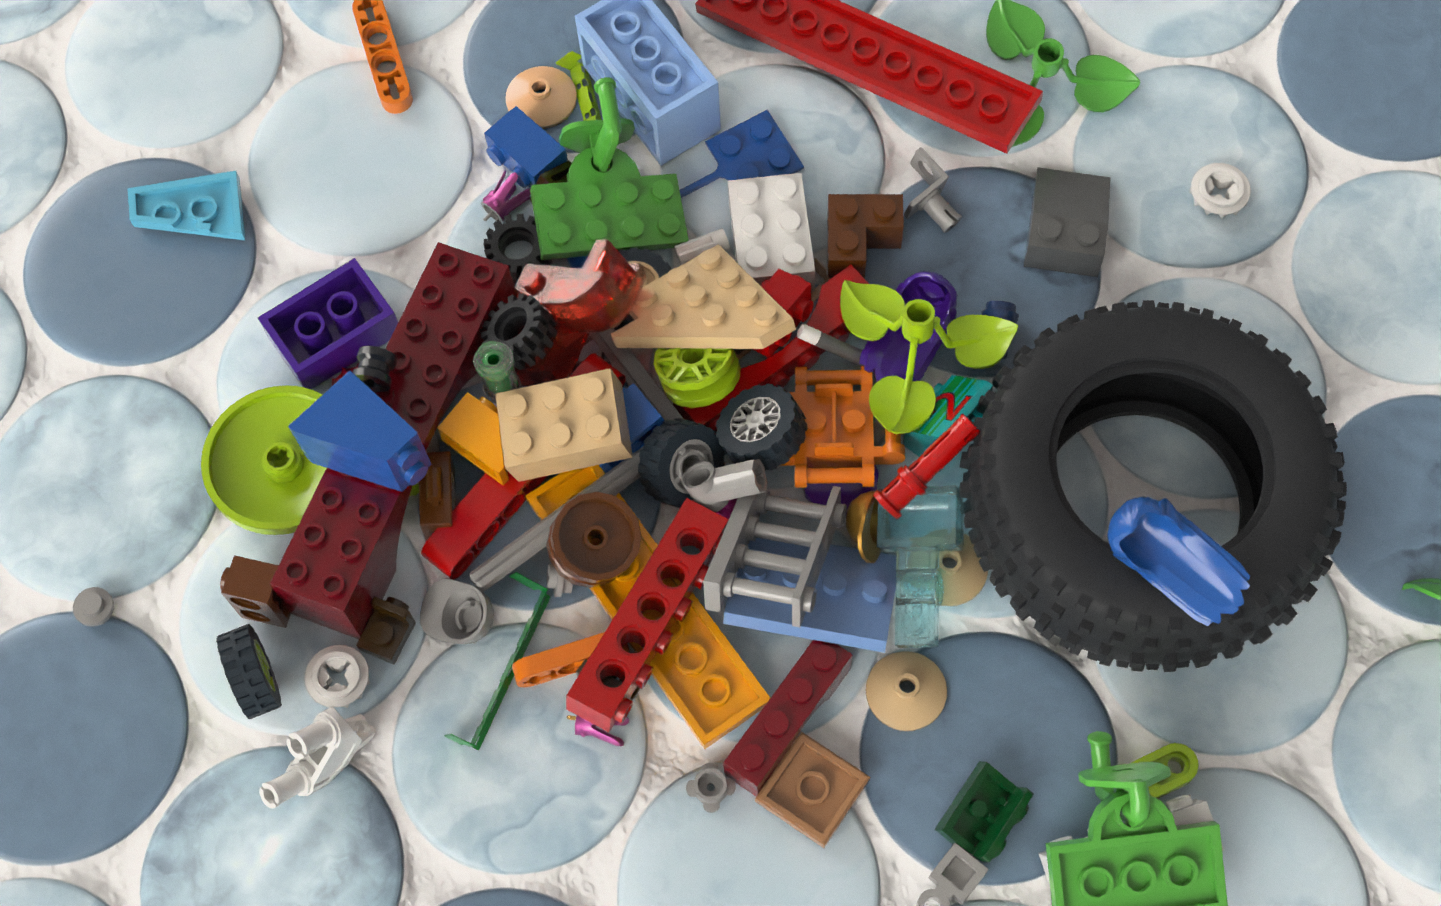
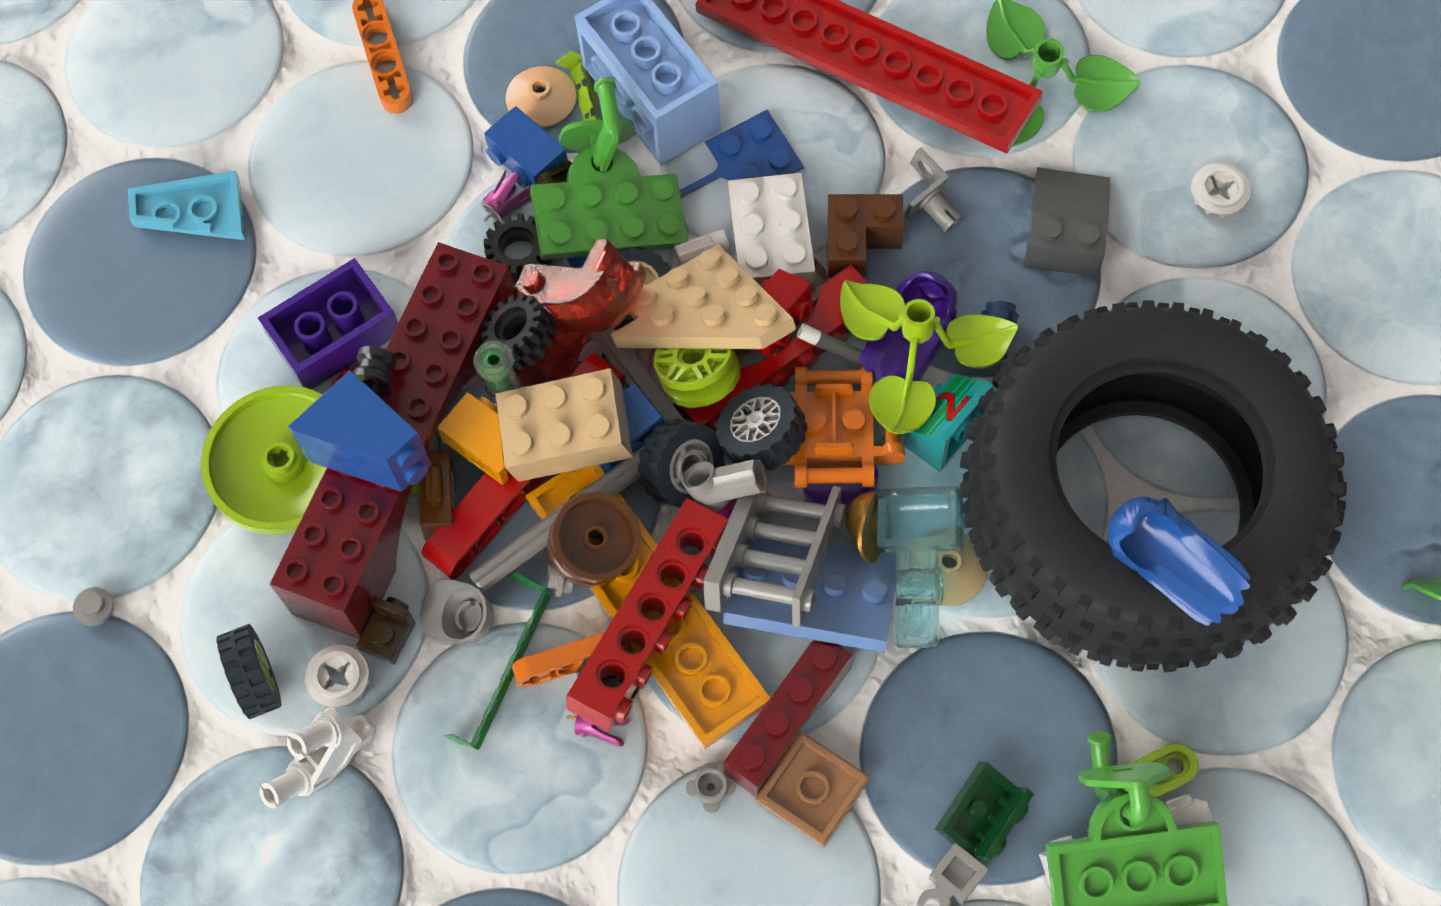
(250, 594): reddish brown brick -> none
(902, 709): tan dish -> none
(913, 479): red pin -> none

